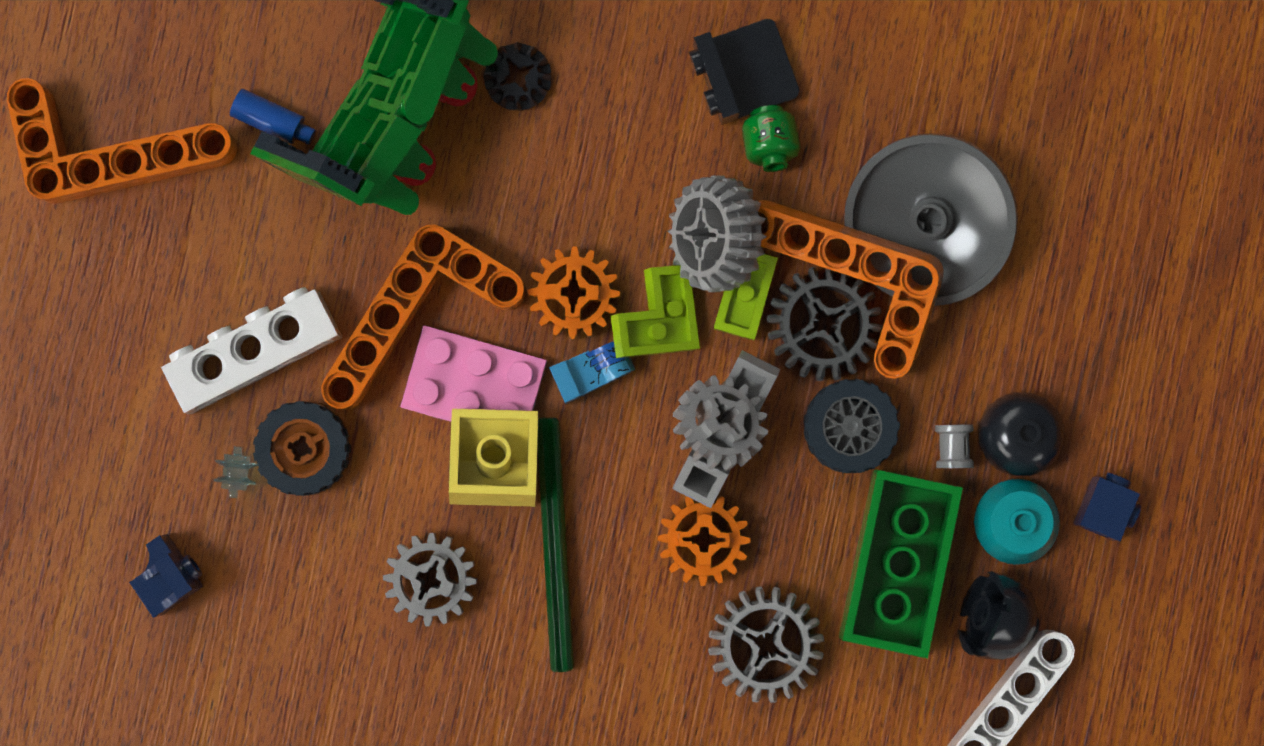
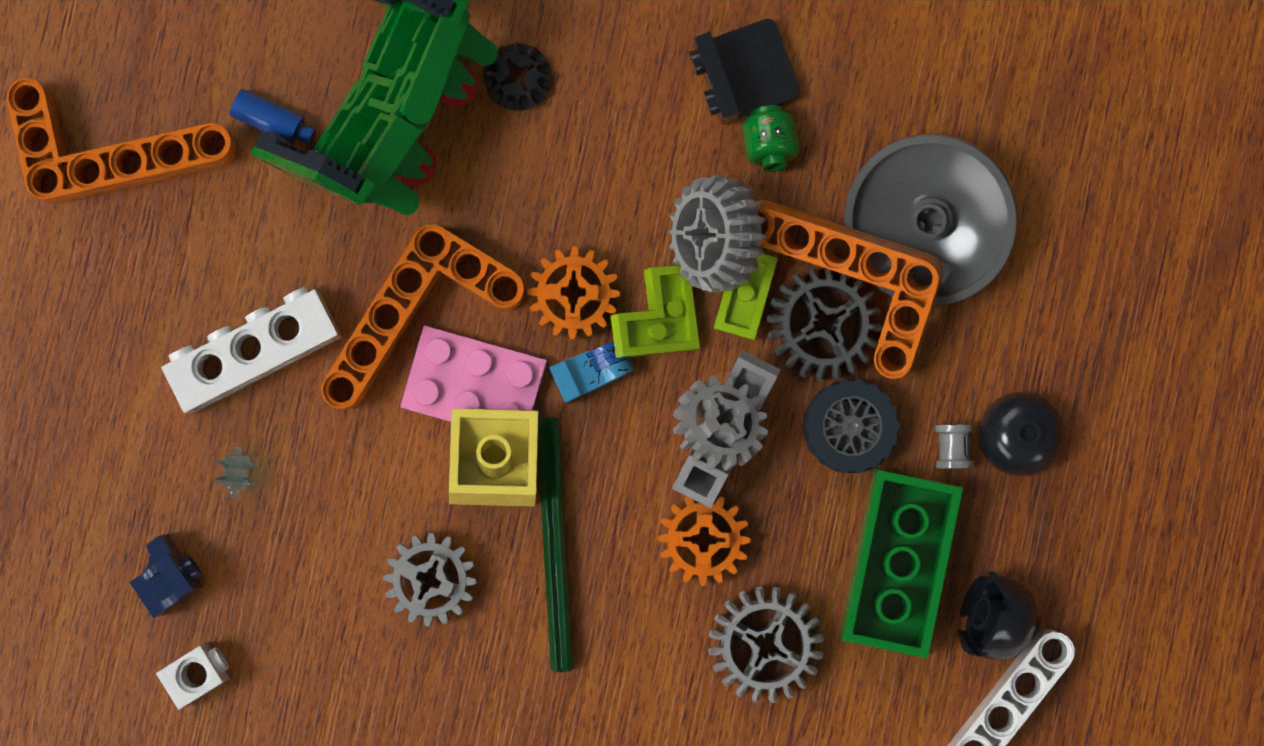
(179, 686): none -> white brick
(302, 448): black wheel -> none
(1016, 521): teal cone -> none
(1108, 507): dark blue brick -> none

